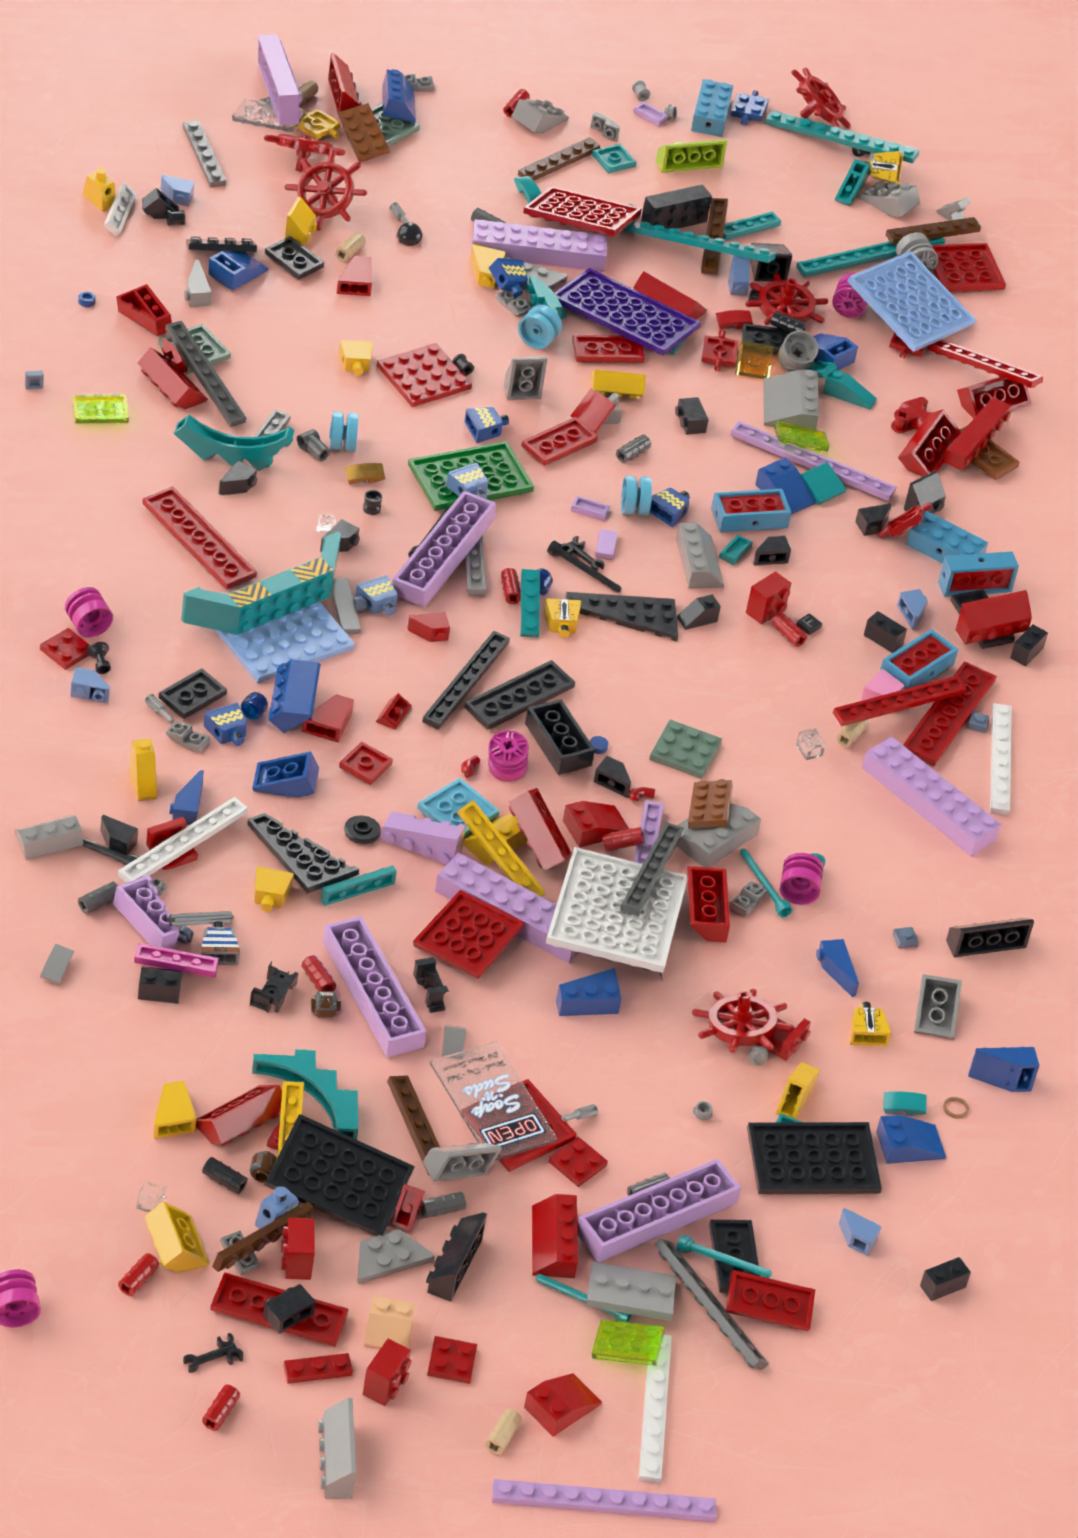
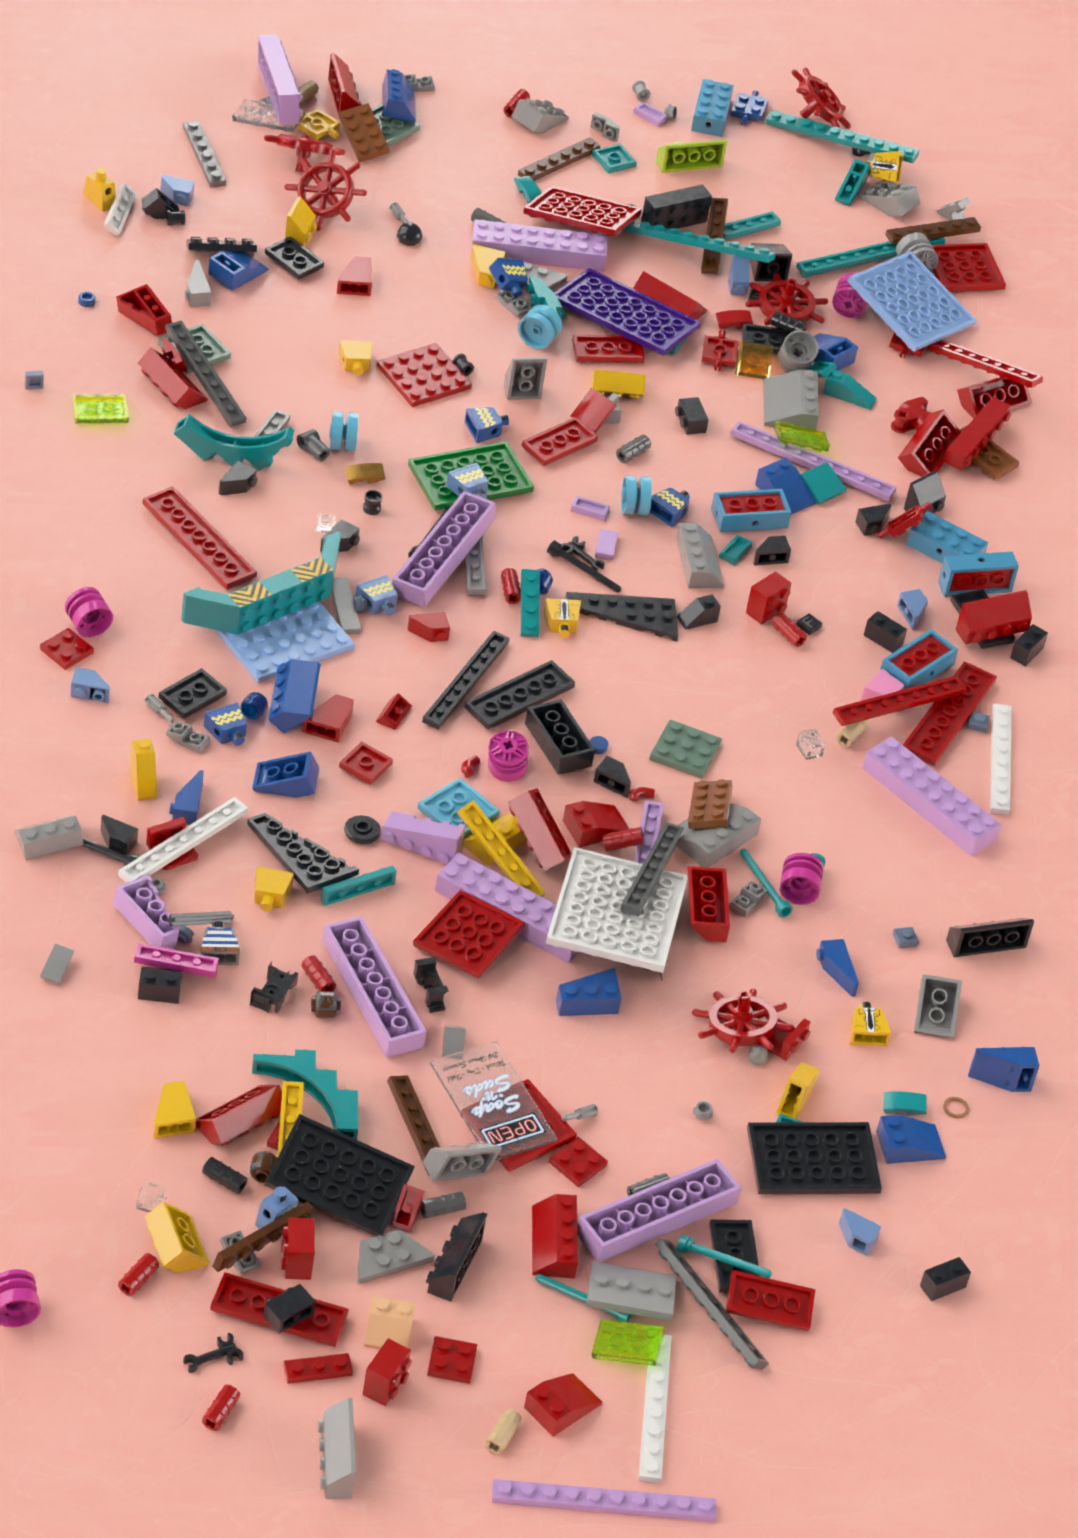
(97, 898): dark grey axle -> none
(98, 651): black piece -> none
(350, 247): tan axle -> none

